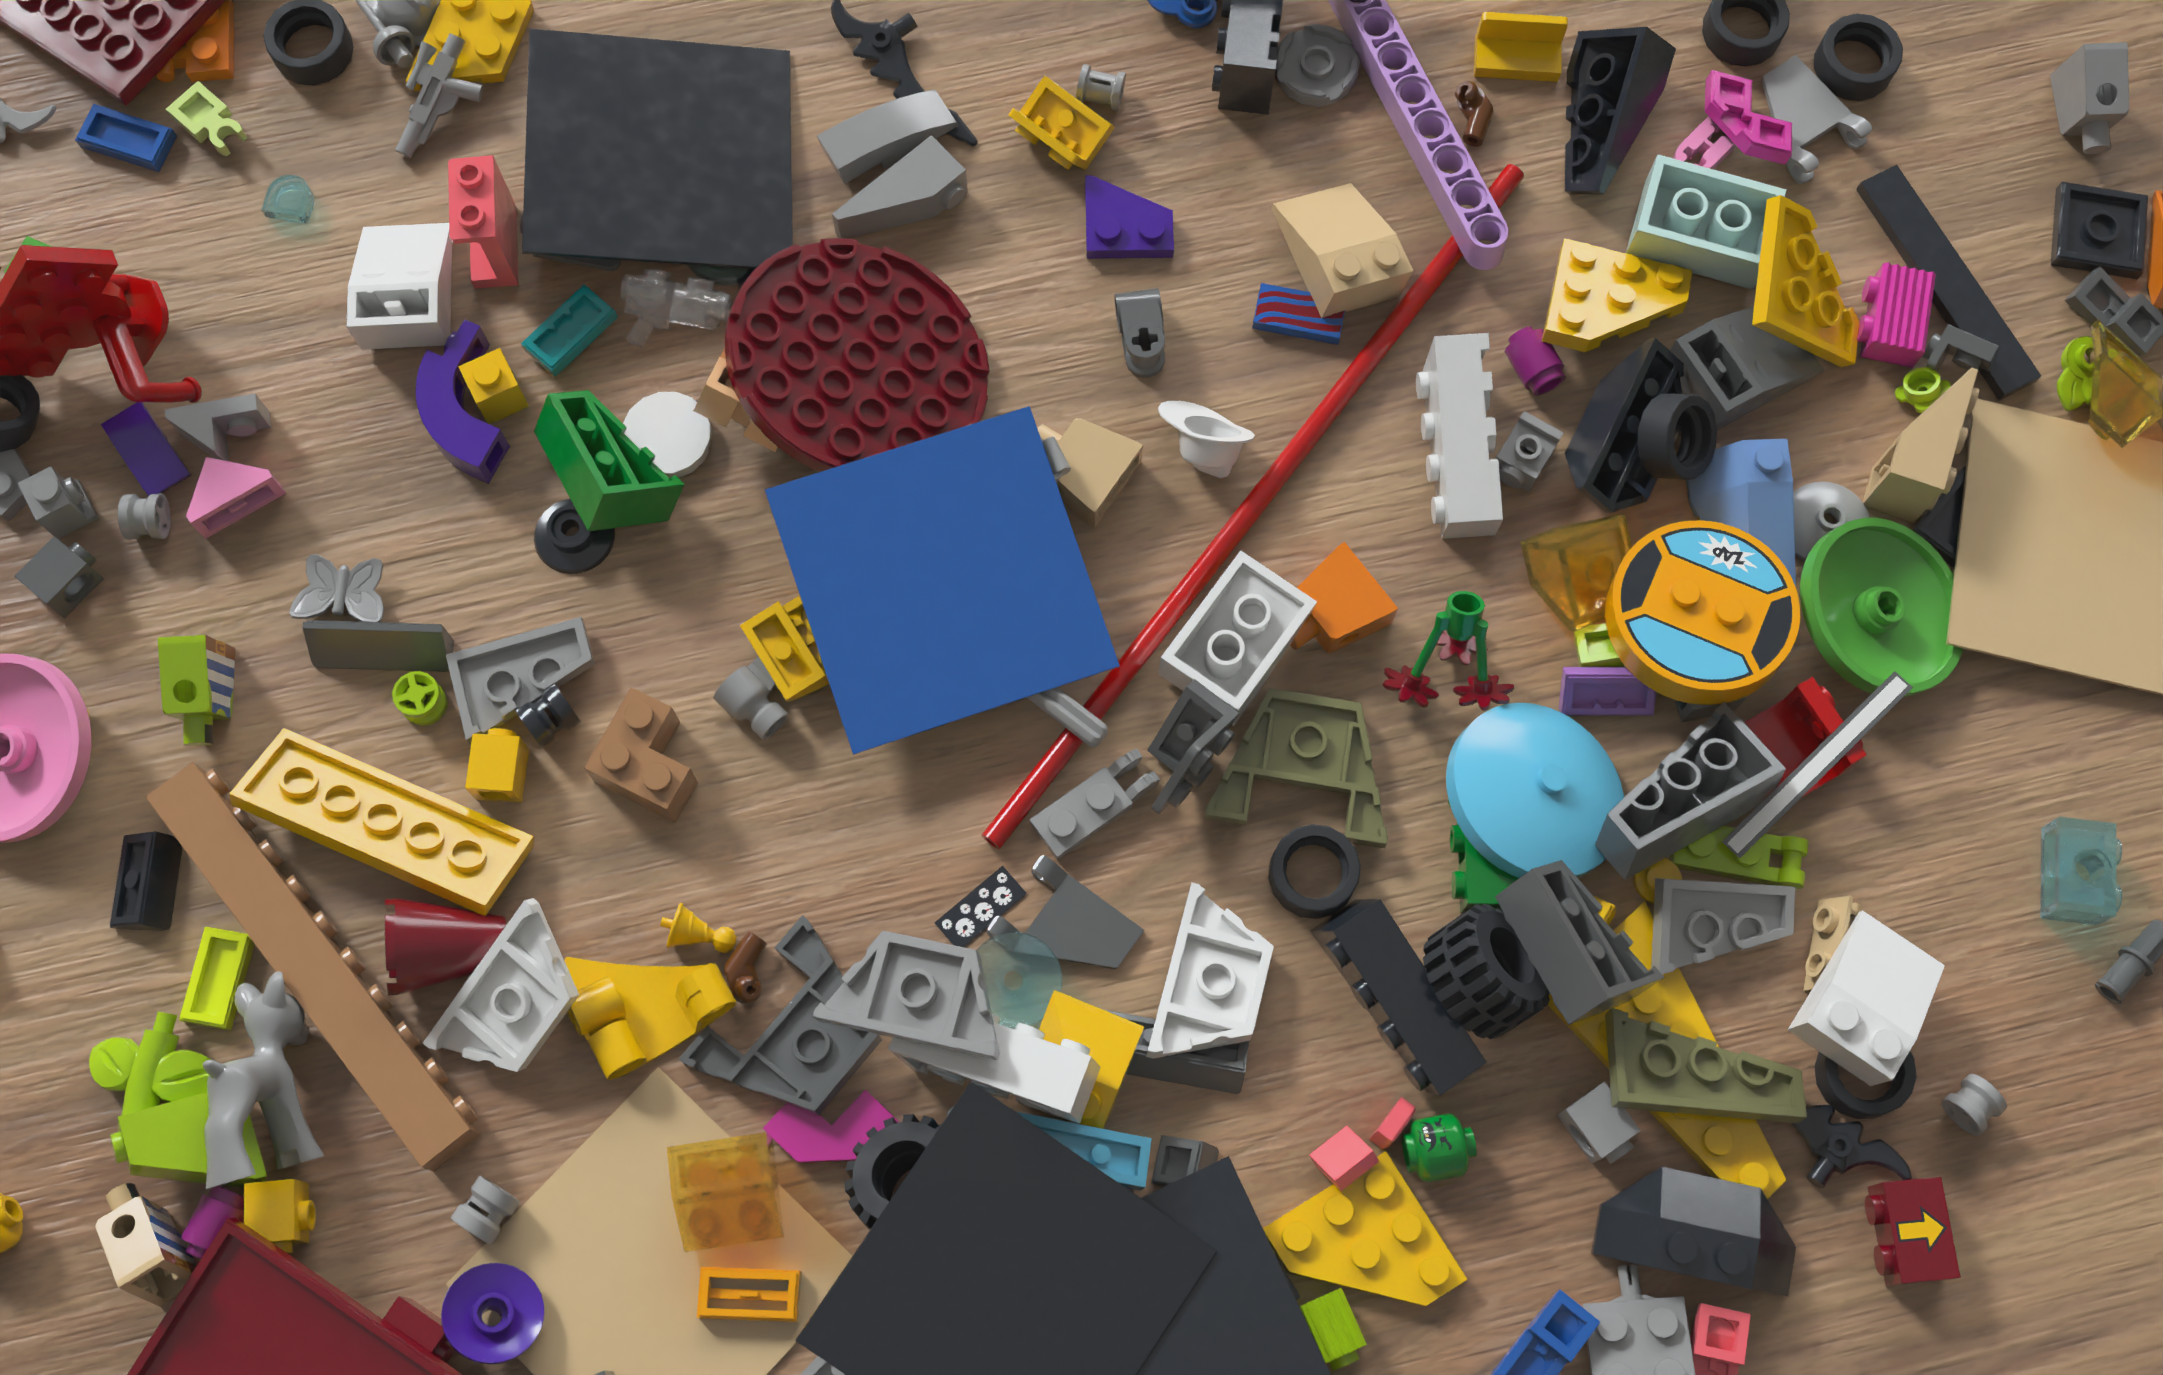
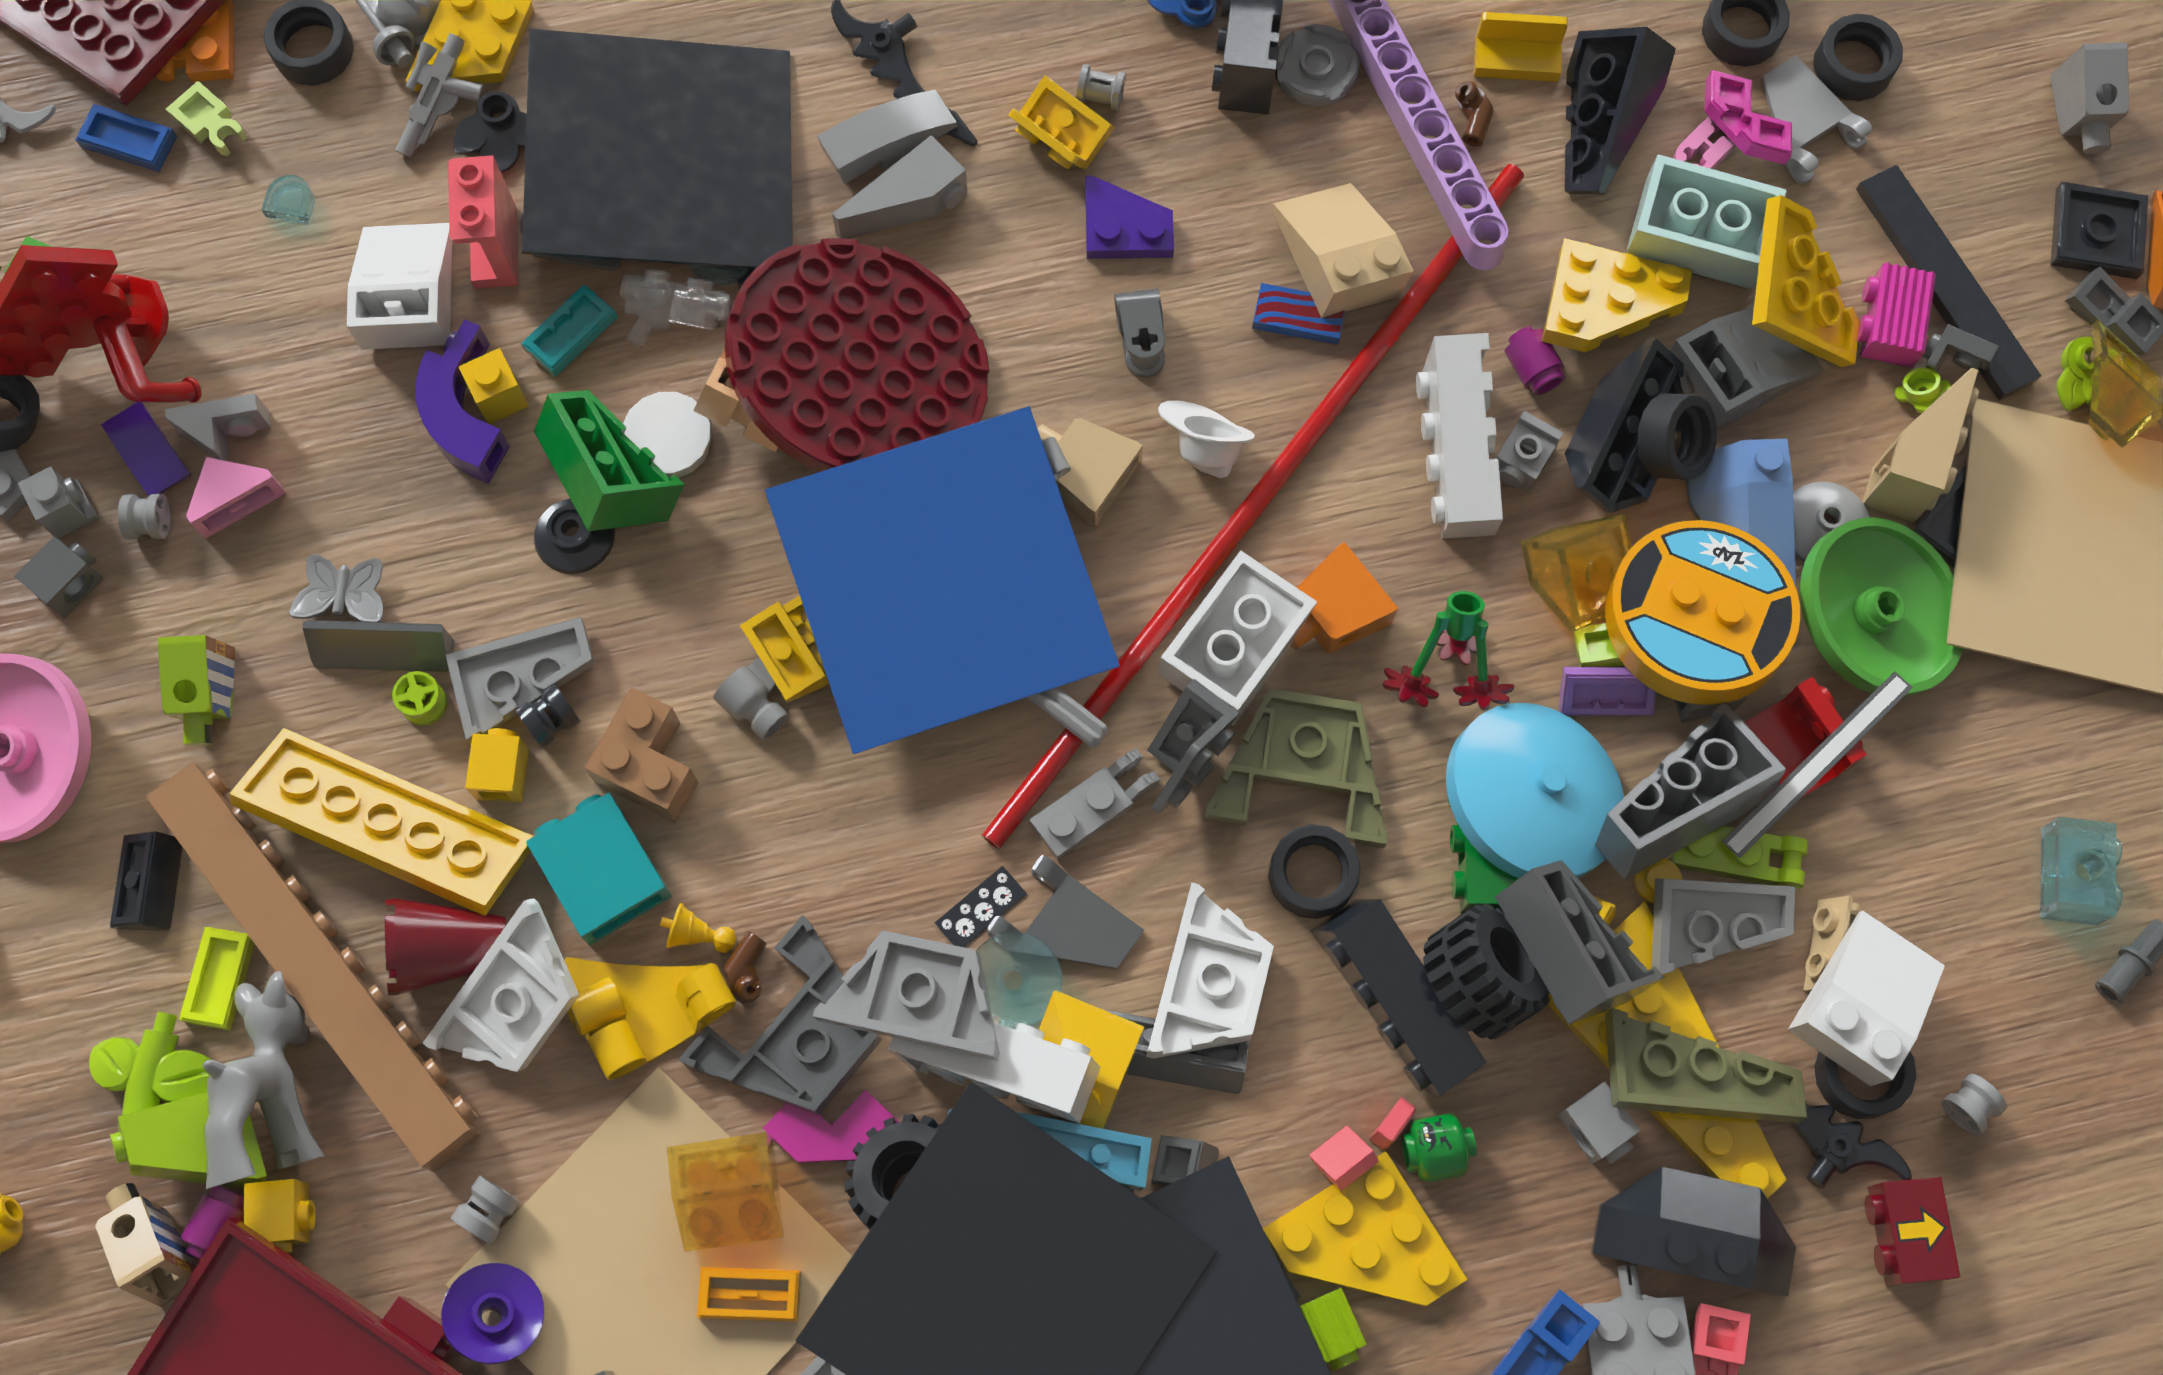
(491, 135): none -> black plate
(598, 868): none -> teal brick

